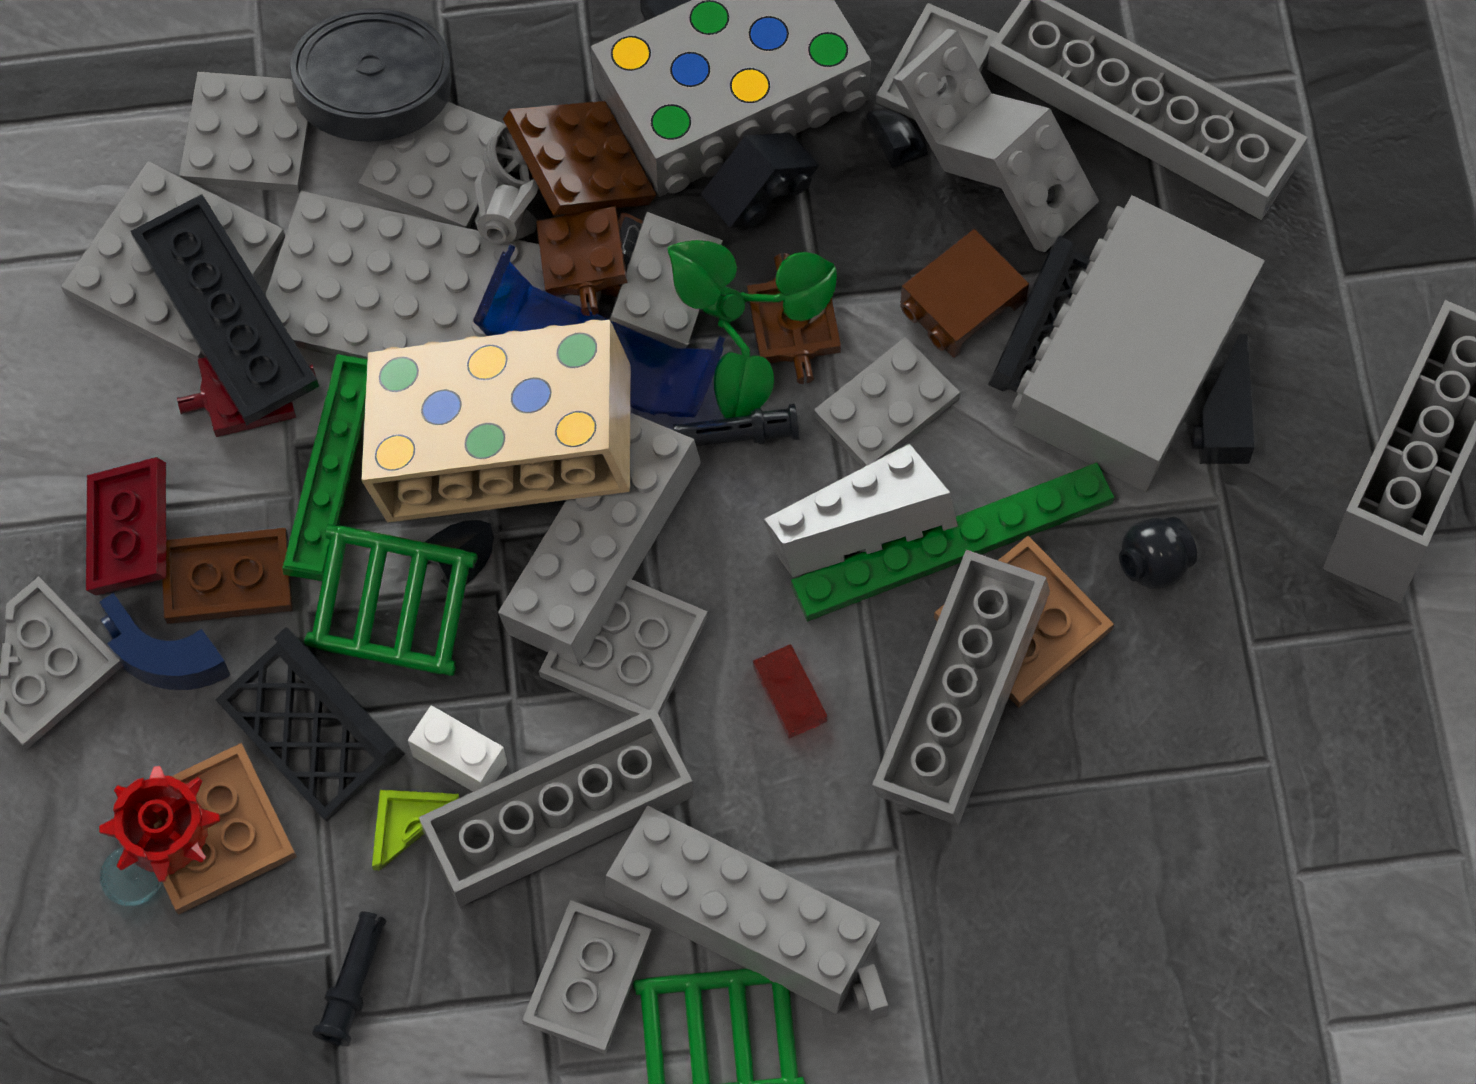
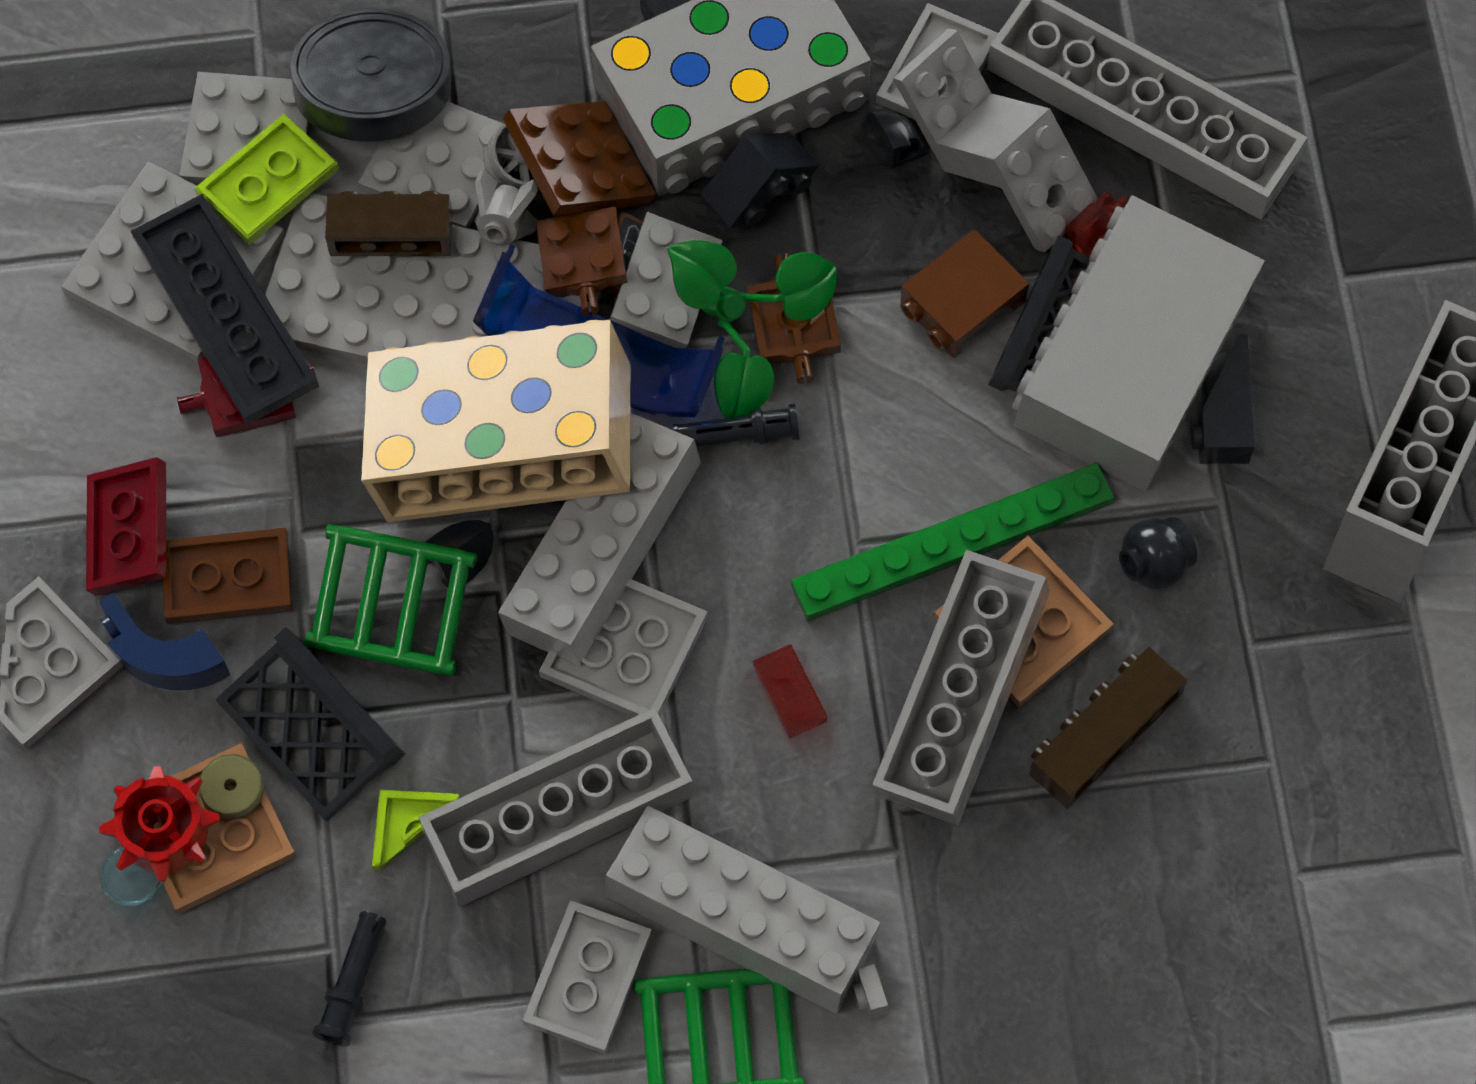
(228, 770): none -> olive piece
(267, 178): none -> lime tile
(328, 469): green tile -> none
(389, 224): none -> dark brown brick
(456, 750): white brick -> none
(861, 512): light grey wedge -> none
(886, 403): light grey plate -> none
(1092, 223): none -> clear red plate
(1107, 726): none -> dark brown brick

